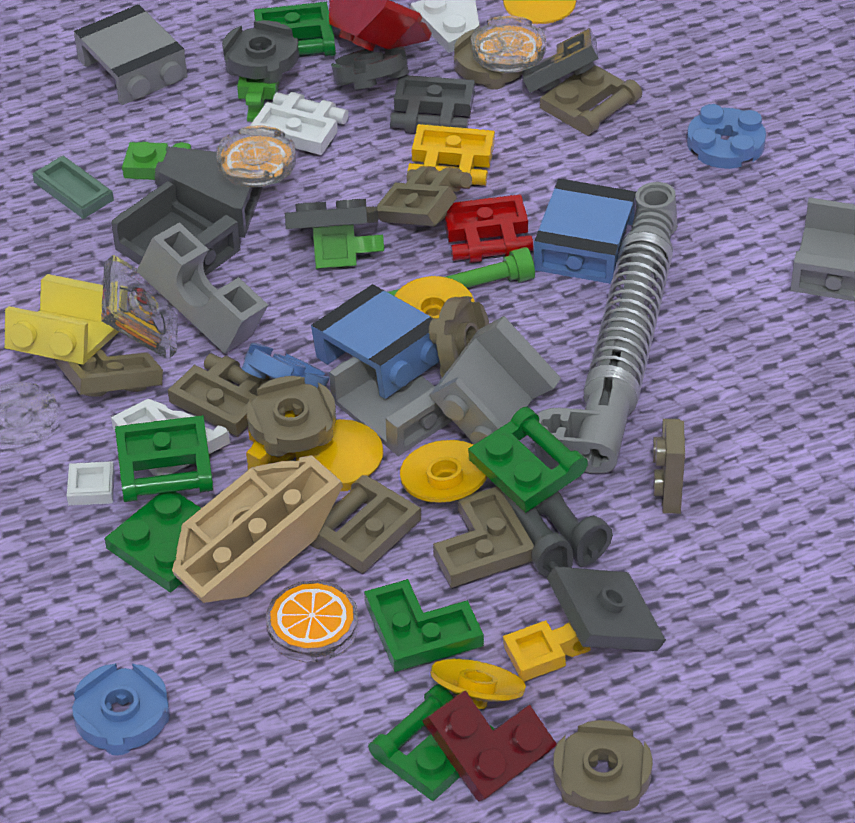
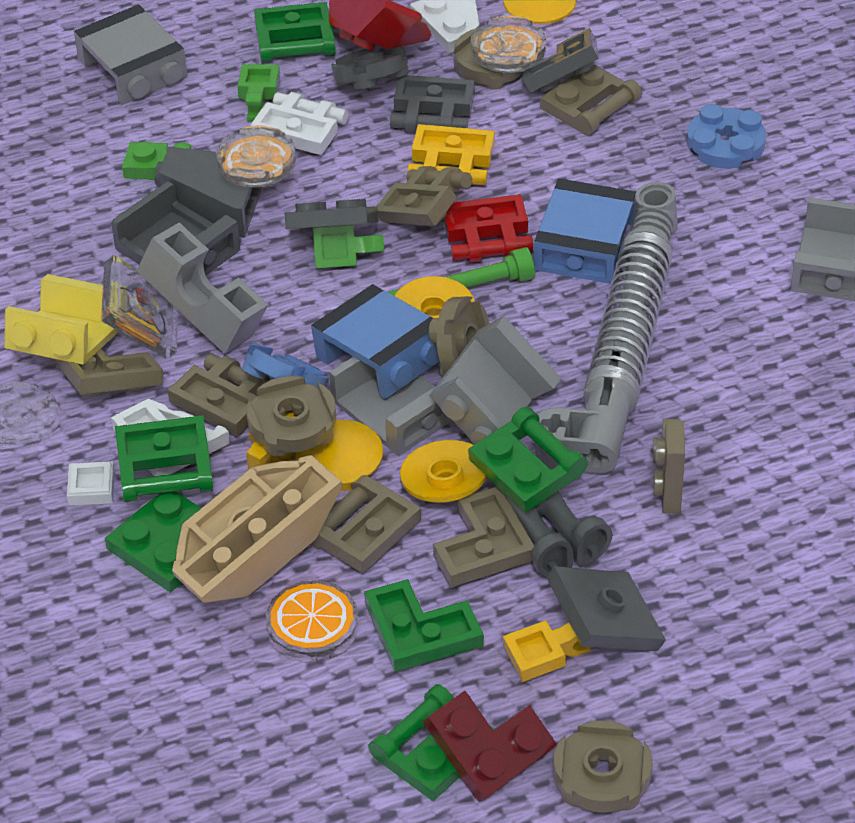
(73, 187): sand green tile -> none
(126, 729): medium blue plate -> none
(245, 52): dark grey plate -> none
(479, 679): yellow dish -> none

